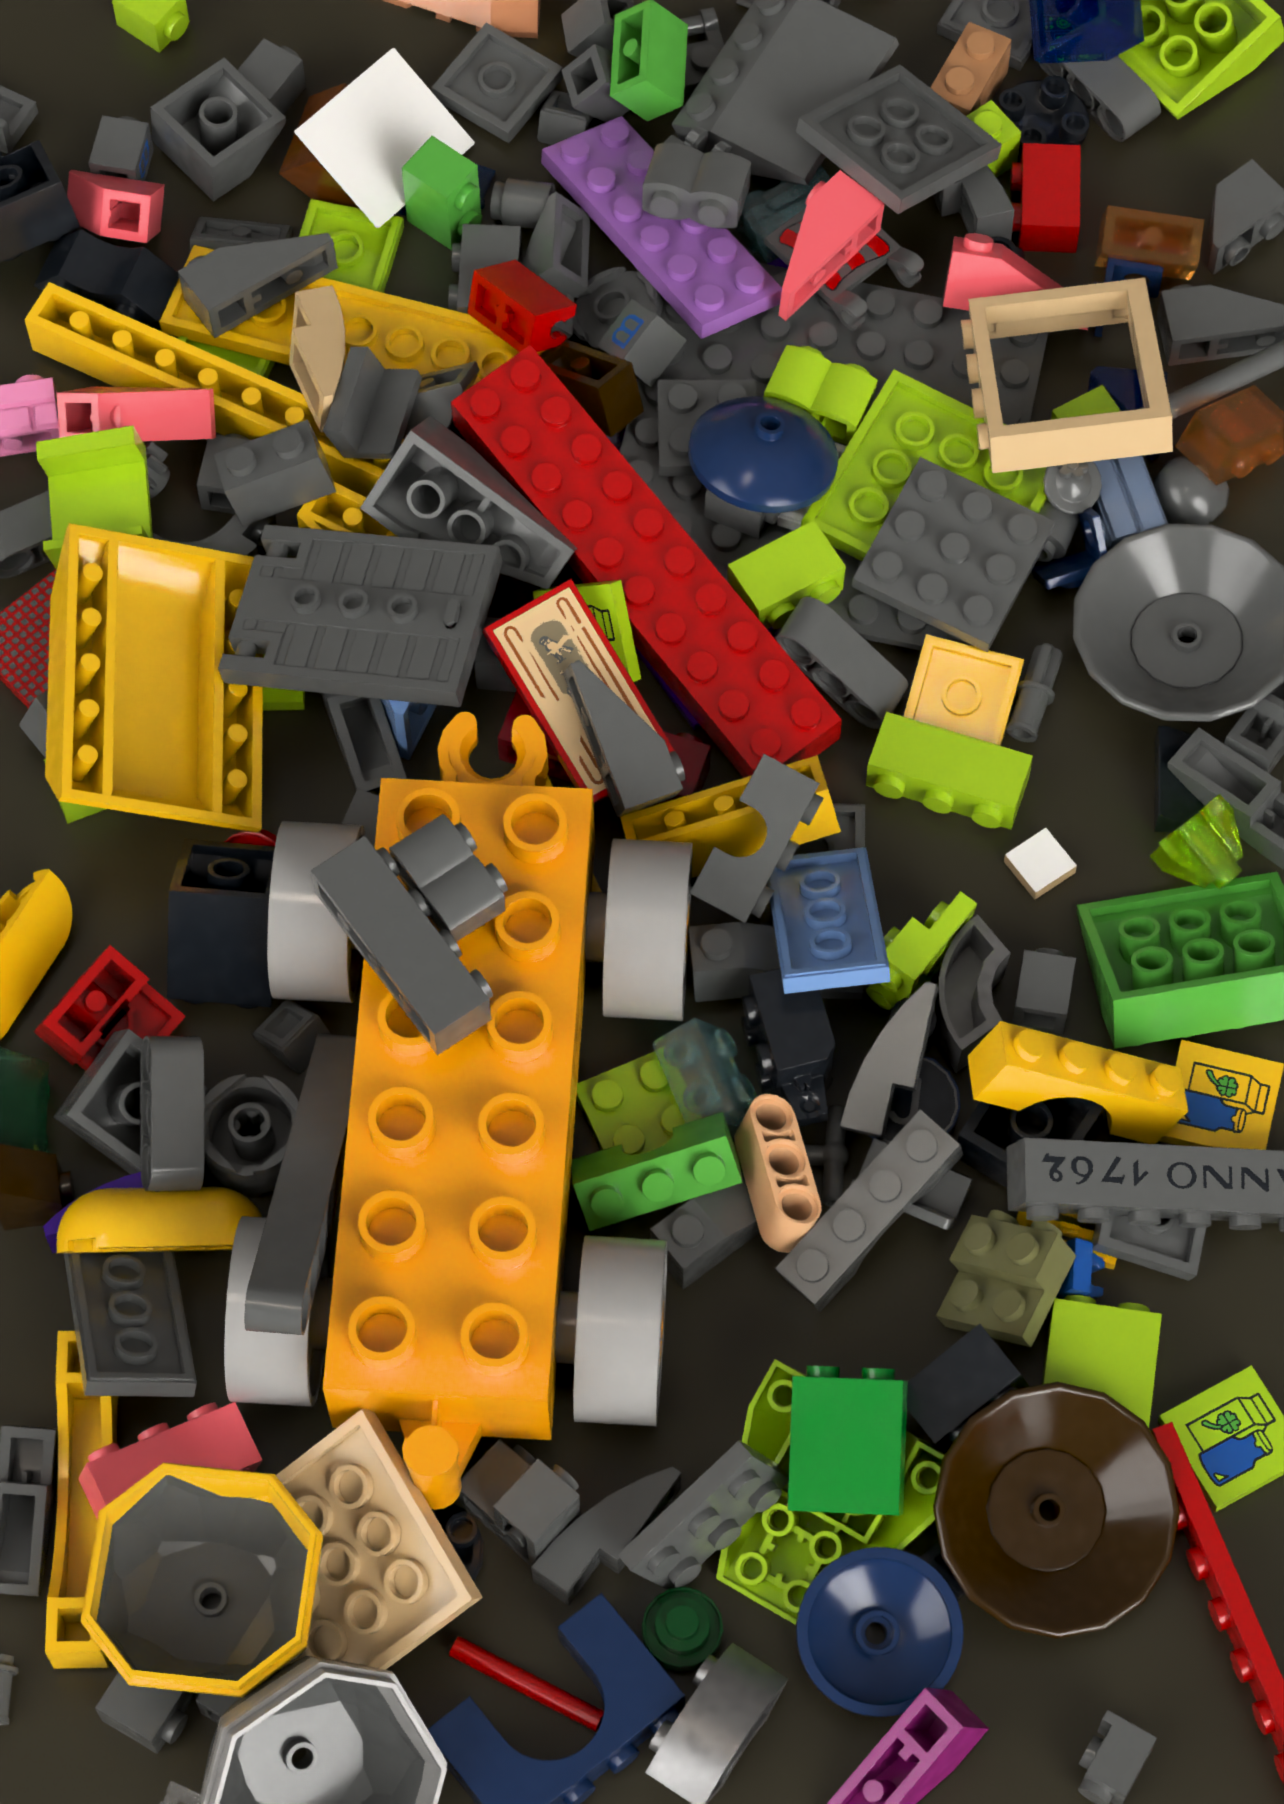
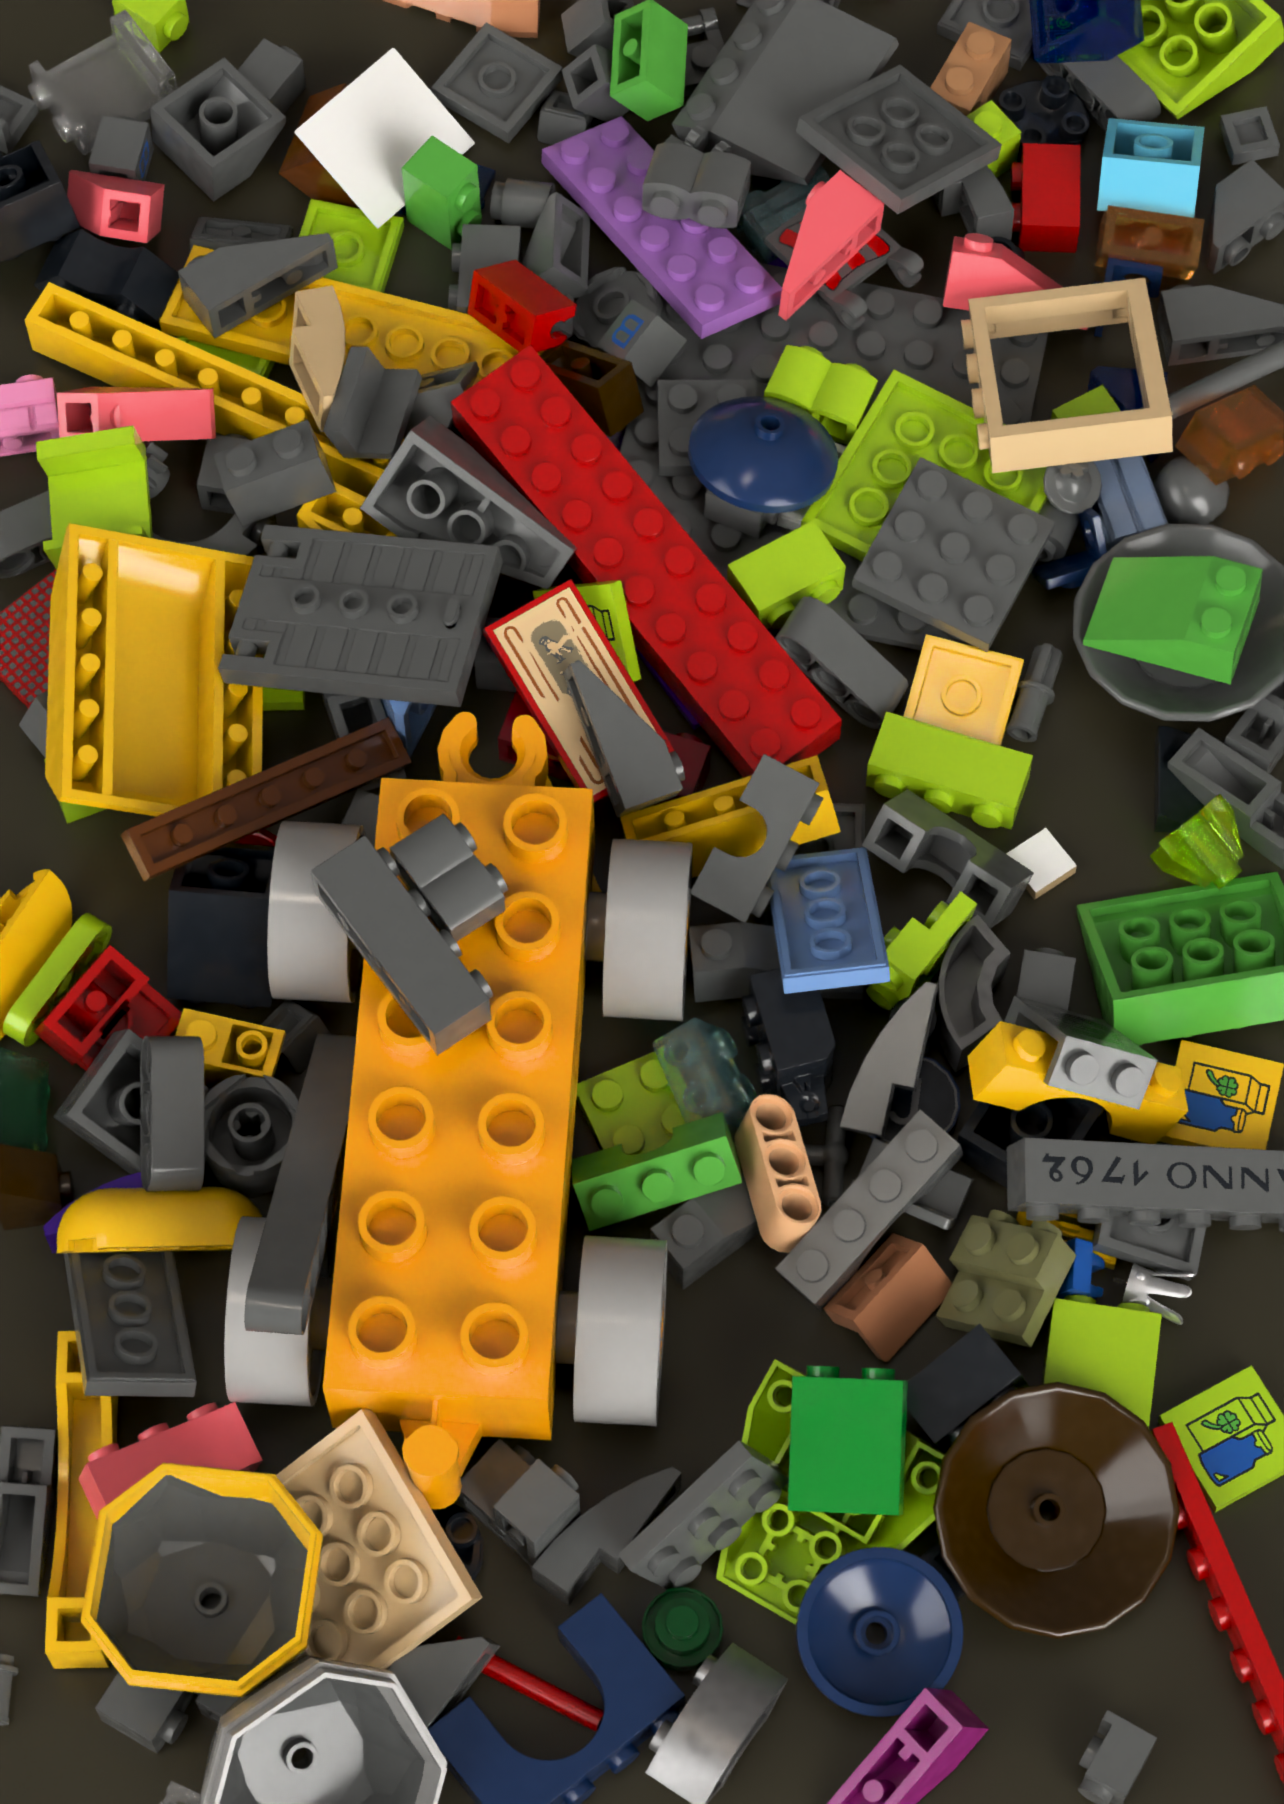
(58, 974): none -> lime beam
(108, 79): none -> clear panel
(232, 1045): none -> yellow slope
(265, 799): none -> reddish brown plate
(441, 1674): none -> dark grey slope
(890, 1295): none -> nougat panel
(918, 835): none -> dark grey arch
(1089, 1054): none -> panel
(1142, 1283): none -> flat silver piece
(1151, 167): none -> medium azure brick
(1177, 612): none -> bright green slope
(1249, 135): none -> dark grey plate

